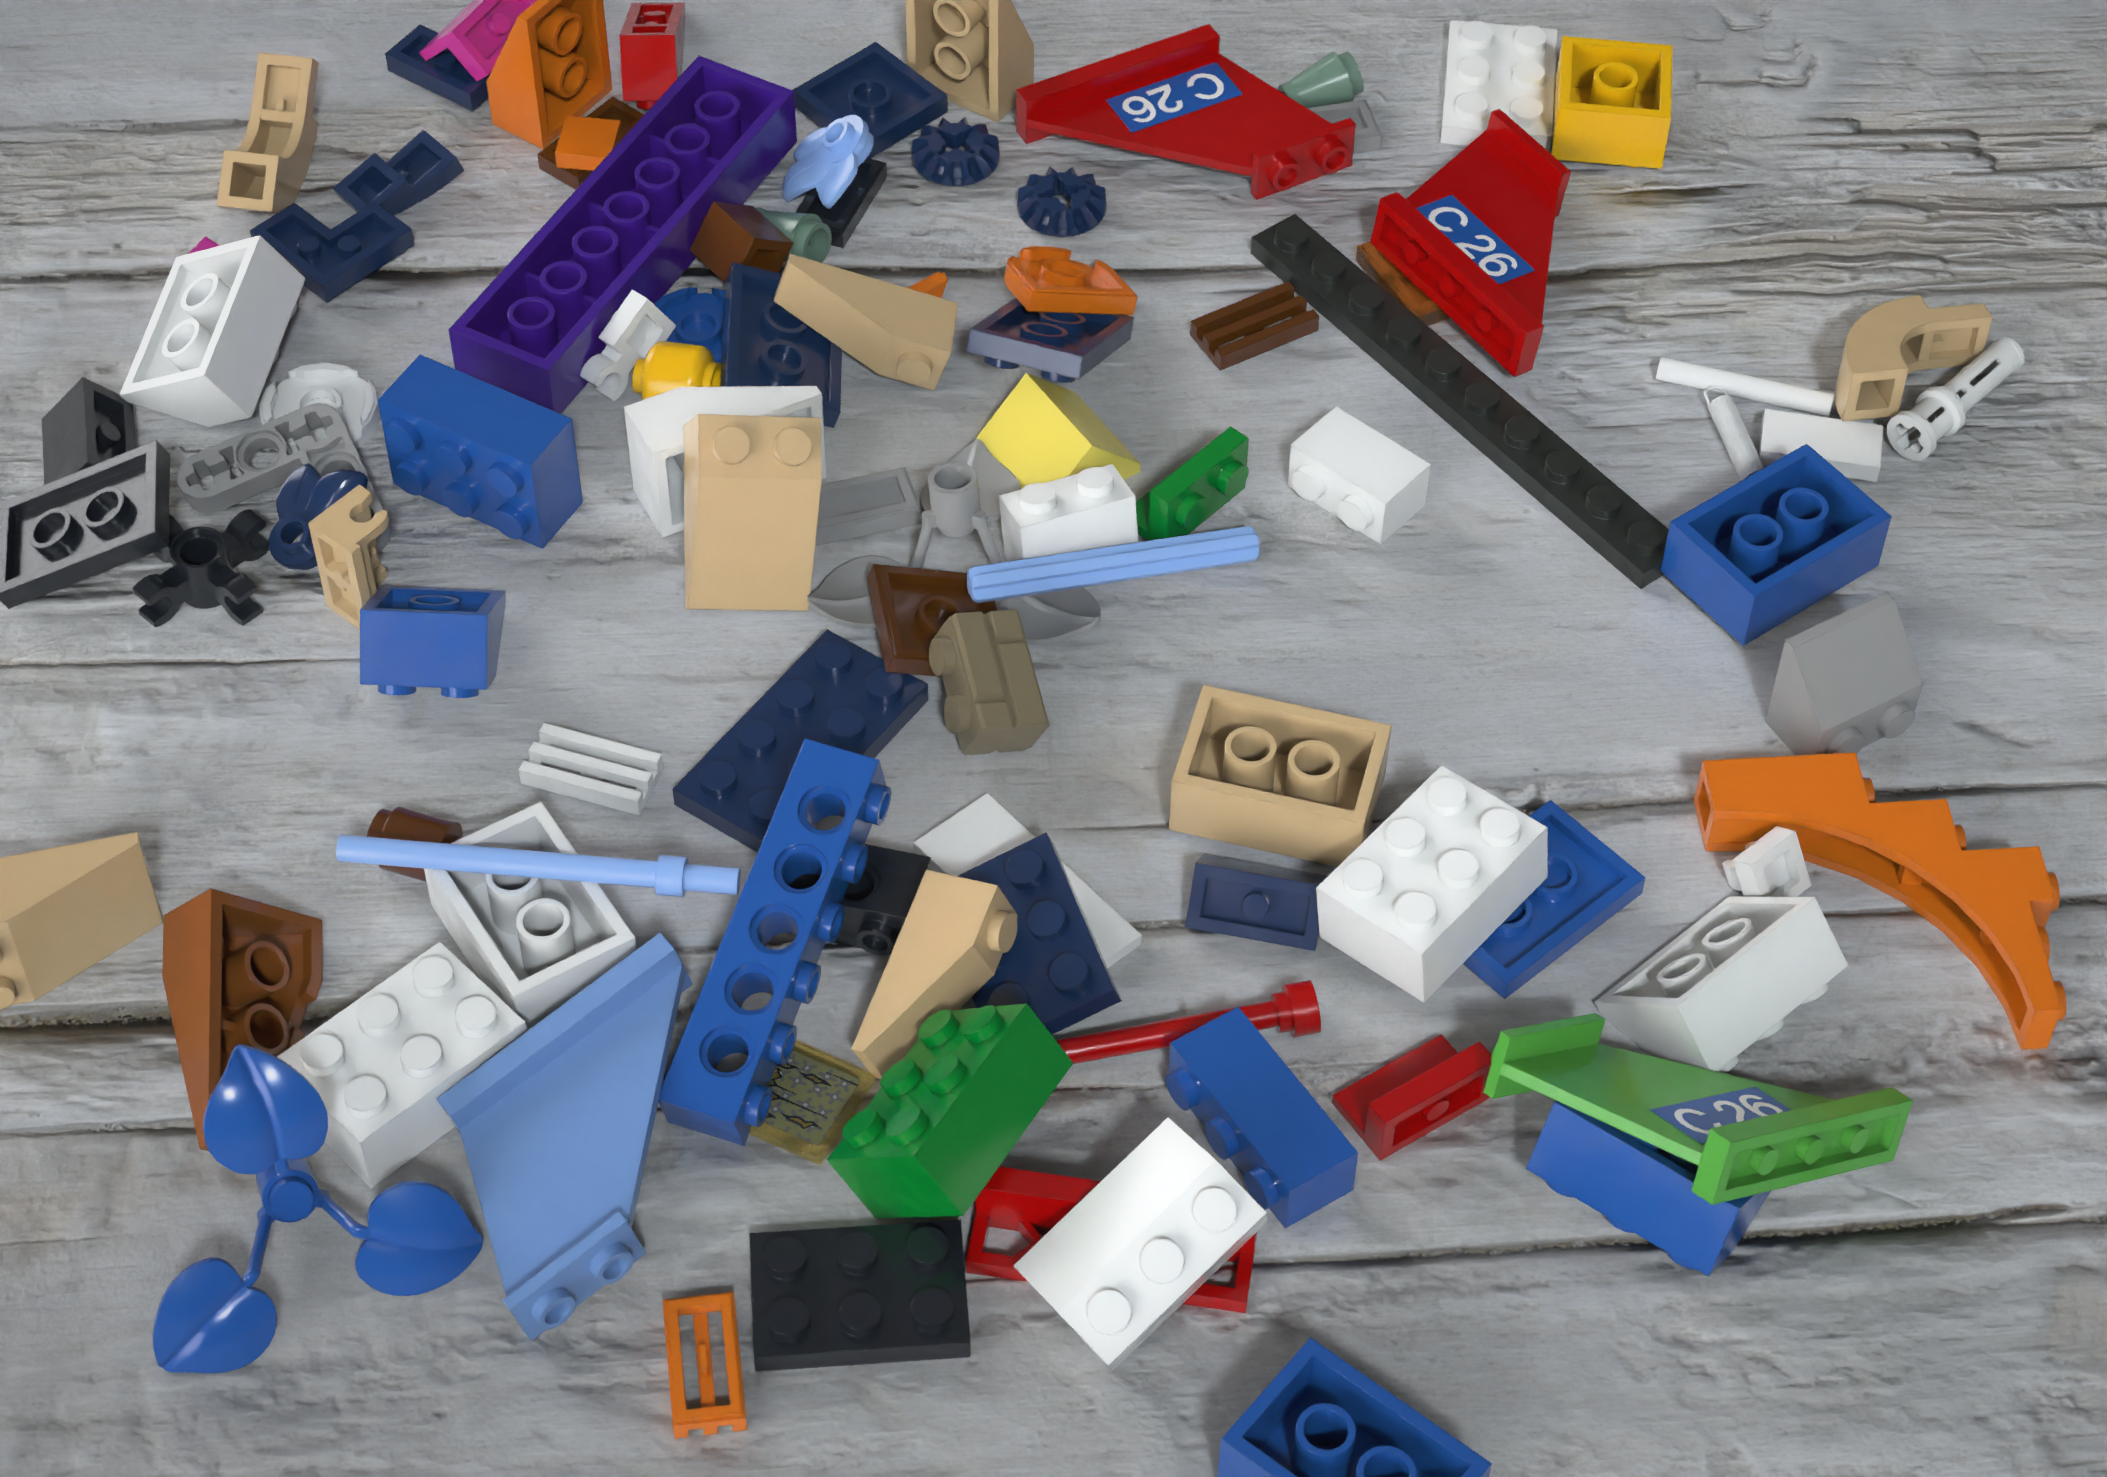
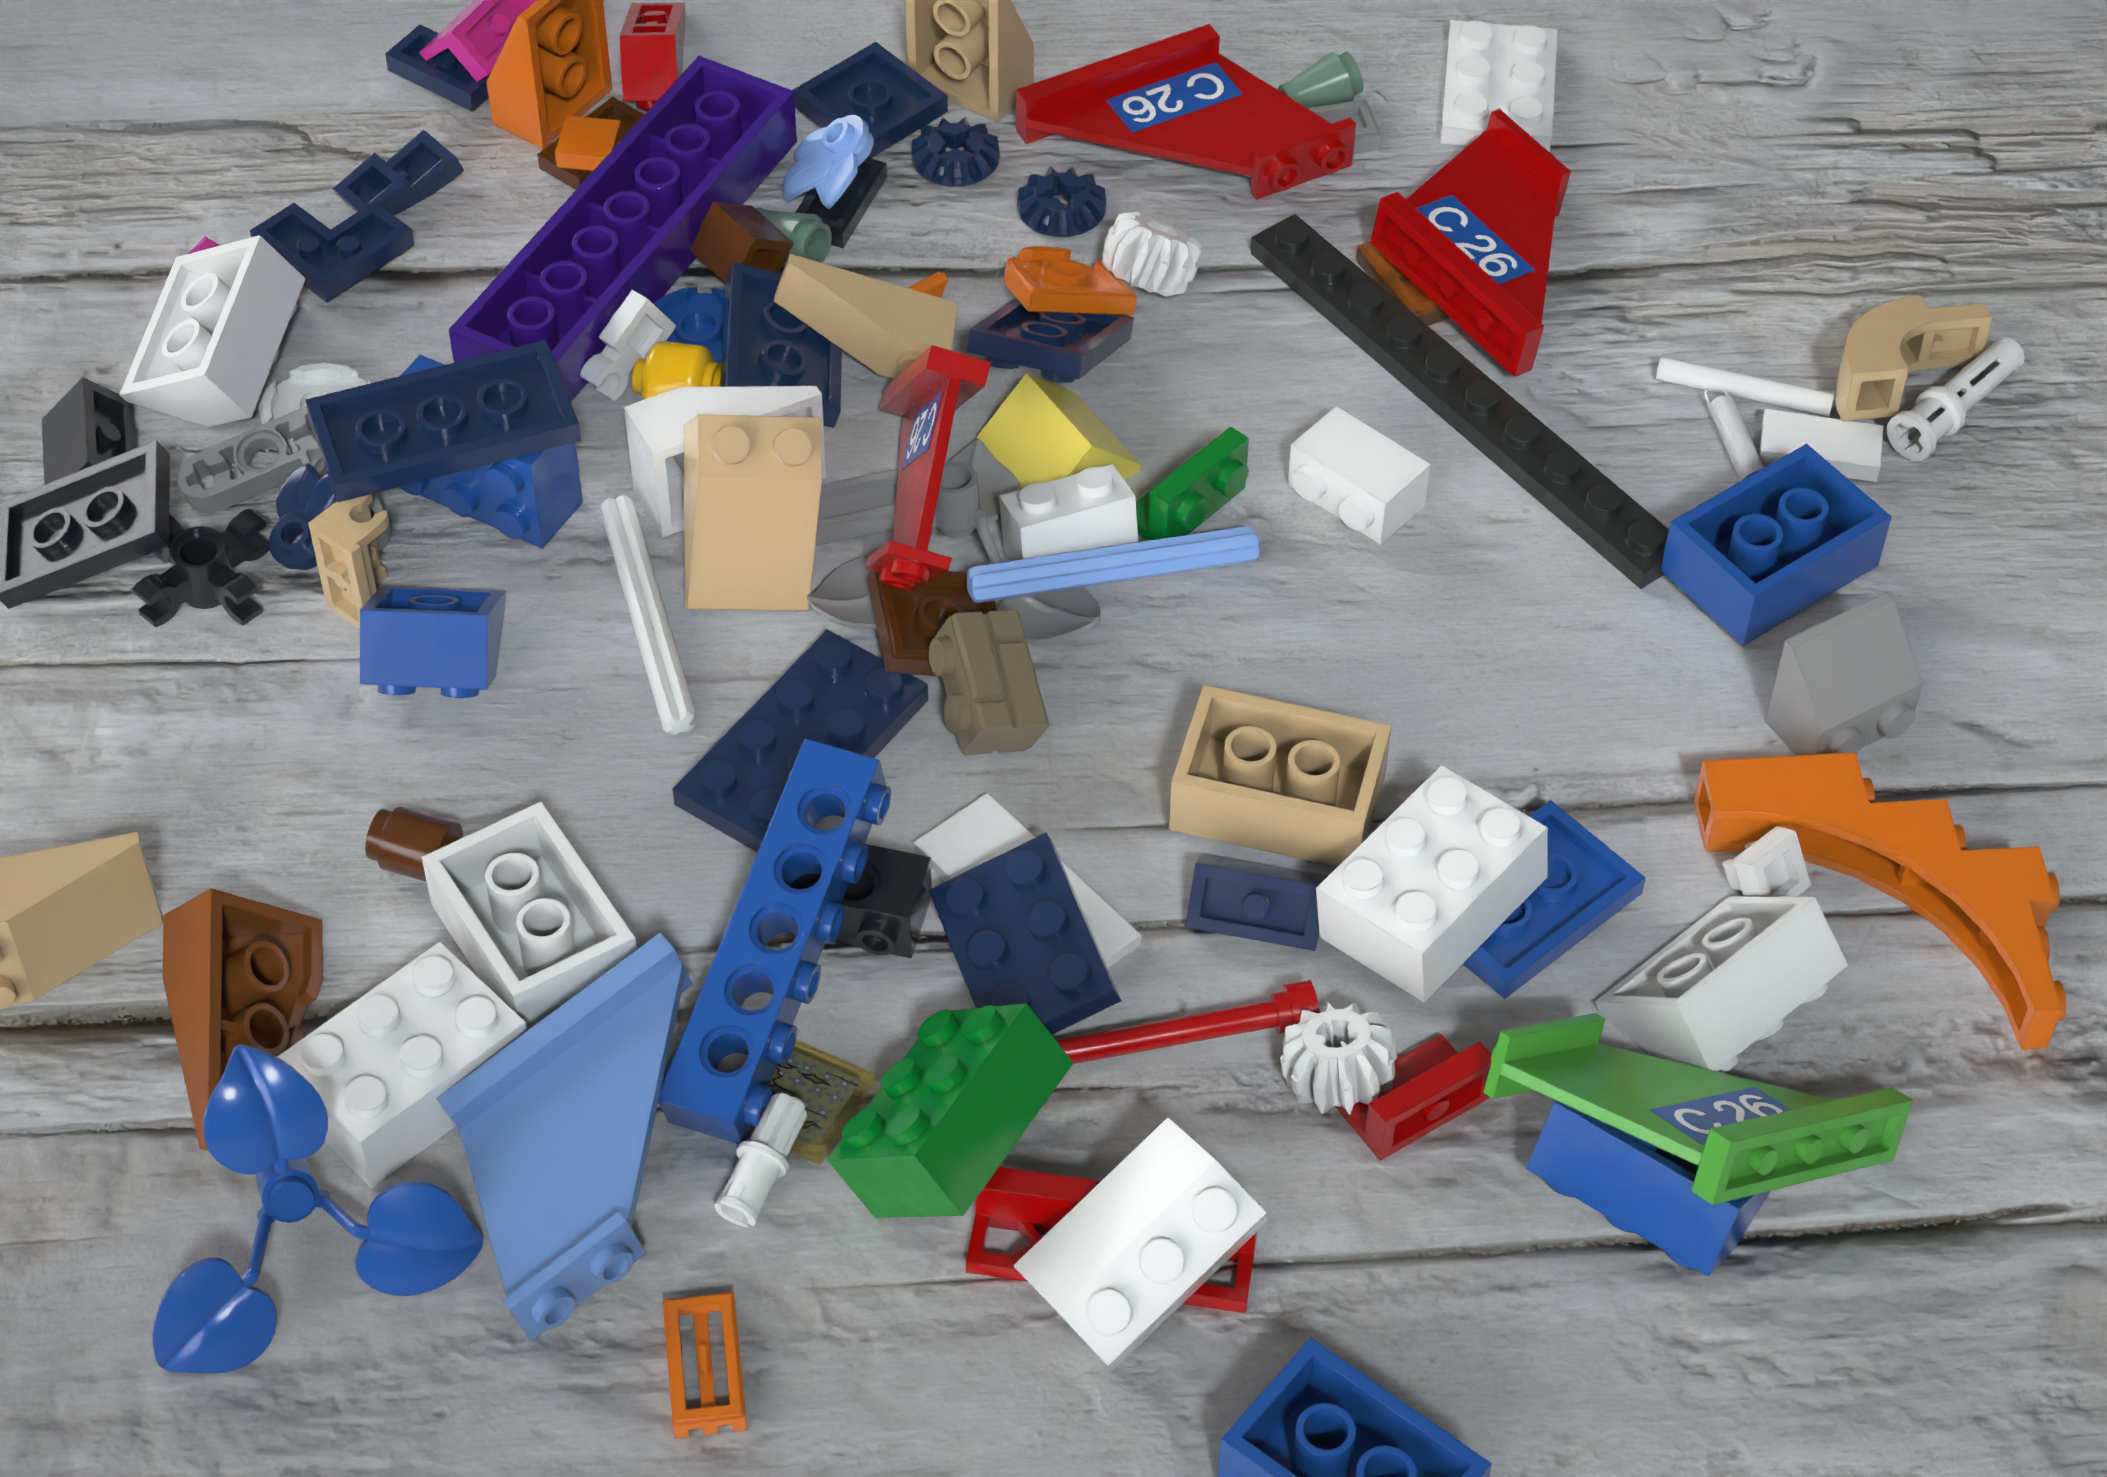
(279, 138): tan arch -> none
(442, 420): none -> dark blue plate
(595, 761): white tile -> none
(648, 616): none -> white axle
(668, 875): light blue bar -> none
(761, 1160): none -> white axle
(859, 1295): black plate -> none
(926, 400): none -> red piece
(937, 963): tan slope -> none
(1151, 253): none -> white gear
(1248, 320): reddish brown tile -> none
(1261, 1118): blue brick -> none
(1338, 1057): none -> white gear
(1612, 102): yellow brick -> none

